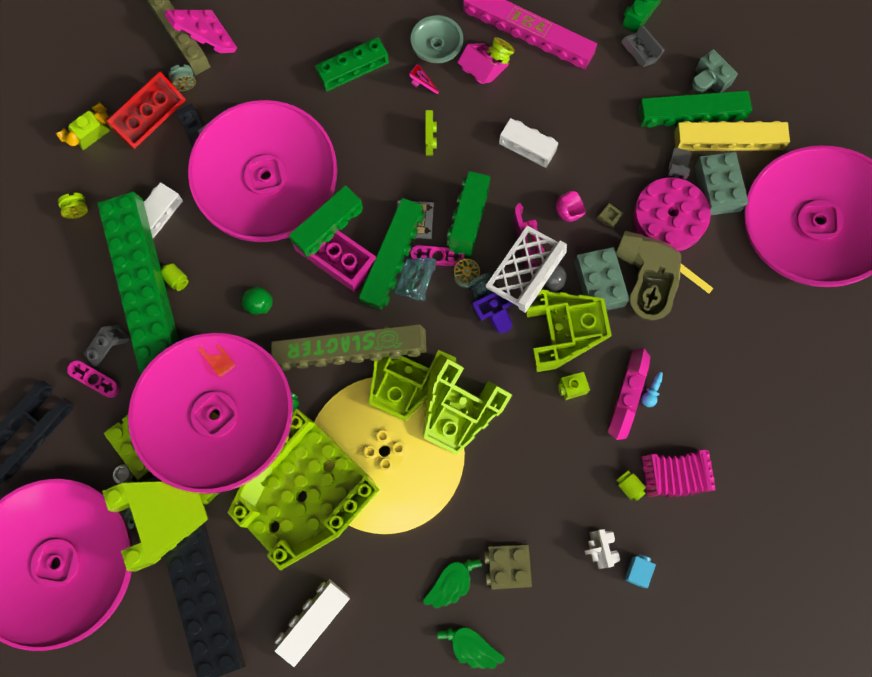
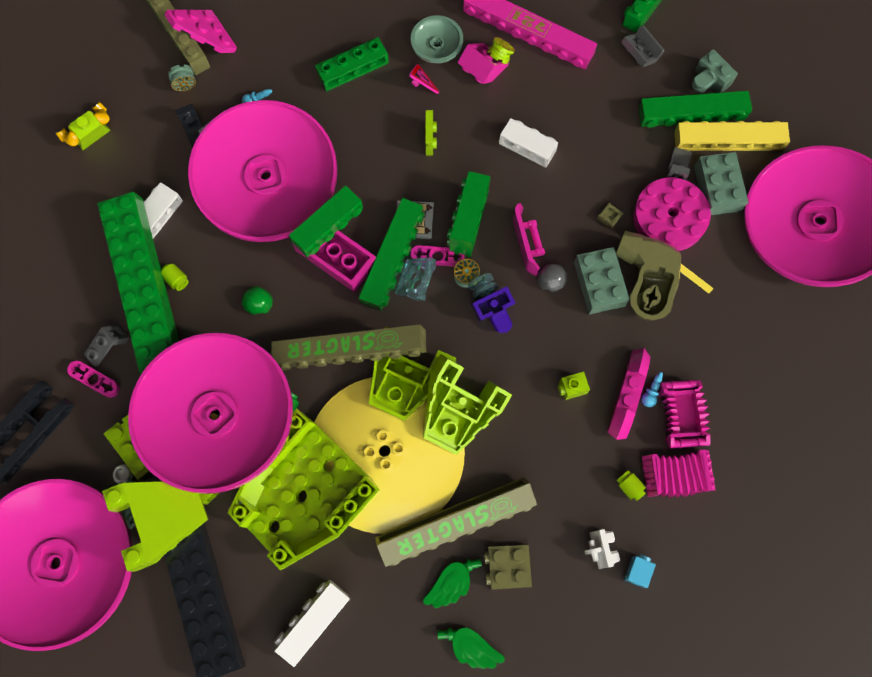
(72, 205): lime wheel -> none
(145, 110): red brick -> none
(220, 363): tile -> none
(256, 96): none -> medium azure bar
(455, 522): none -> brick
(538, 279): white fence -> none
(570, 206): dark pink hair -> none
(573, 326): lime wedge -> none
(686, 413): none -> dark pink piece

